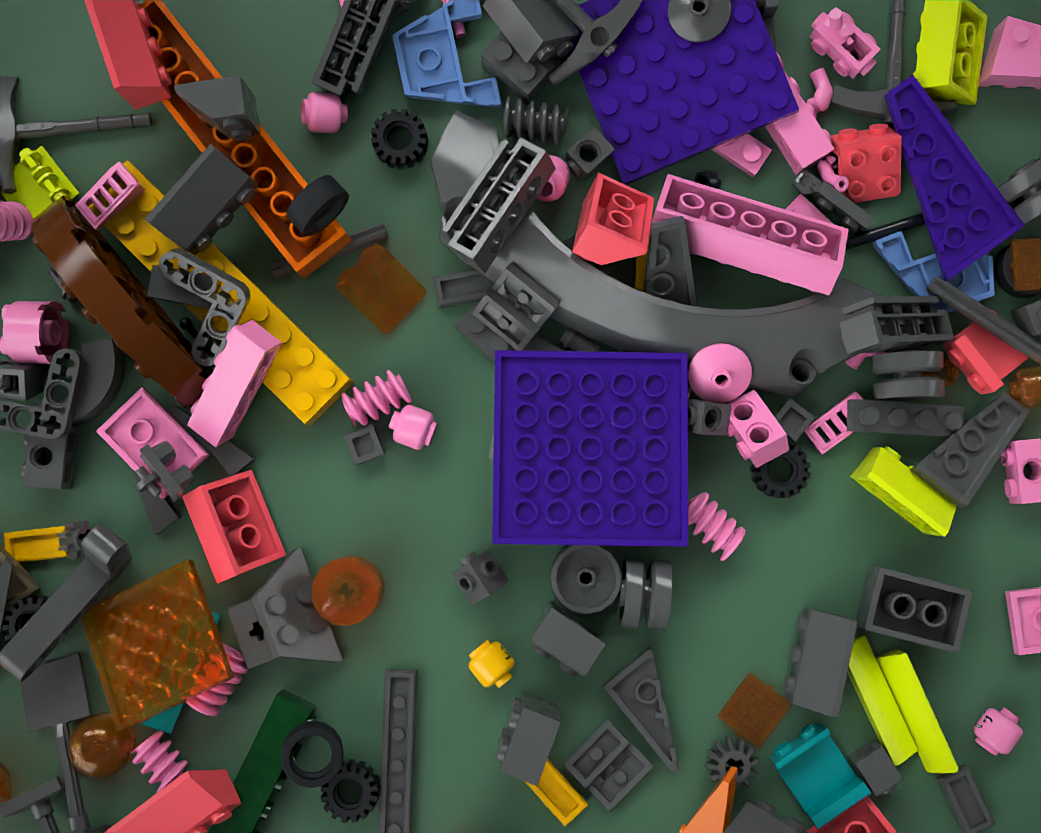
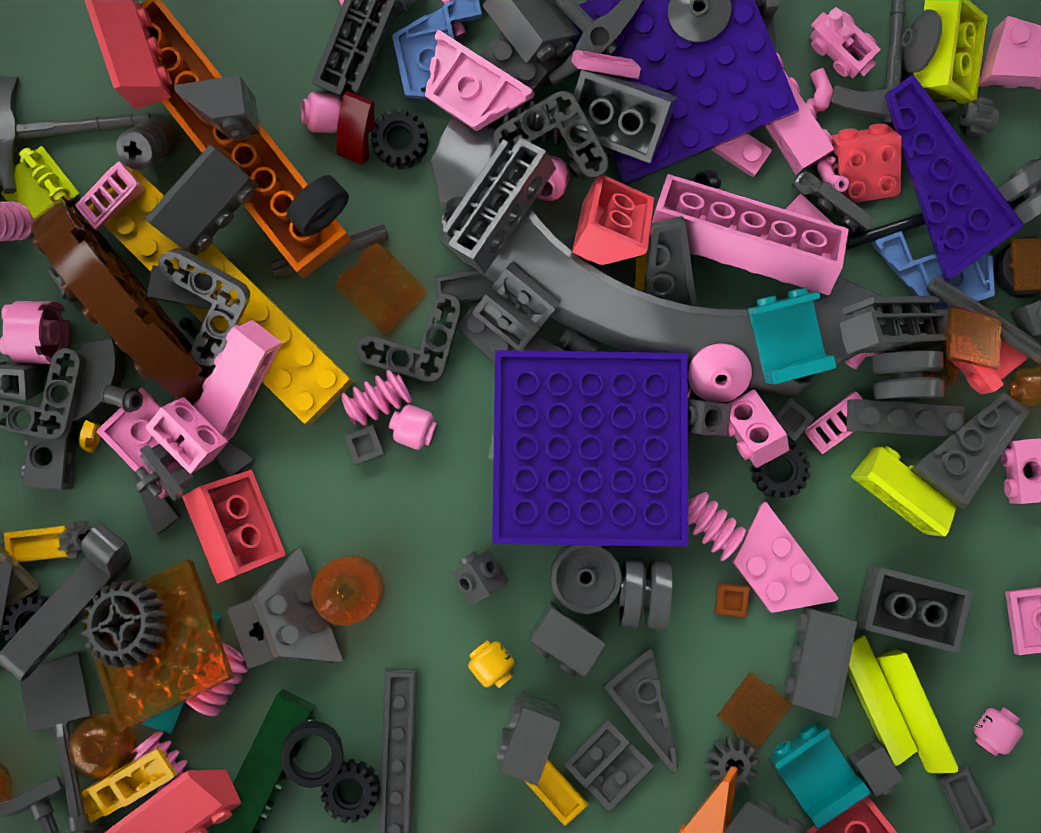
(89, 437): none -> yellow tile
(127, 784): none -> yellow slope
(128, 399): none -> dark grey pin
(134, 637): none -> dark grey gear
(146, 143): none -> dark grey piece
(186, 434): none -> bright pink brick
(354, 125): none -> dark red slope
(417, 355): none -> dark grey beam
(471, 86): none -> bright pink wing
(564, 123): none -> dark grey beam
(605, 64): none -> bright pink tile
(623, 113): none -> dark grey slope
(731, 600): none -> dark orange tile
(778, 566): none -> bright pink wing
(789, 337): none -> teal panel
(921, 40): none -> dark grey dish
(973, 338): none -> clear orange piece
(979, 117): none -> dark grey gear

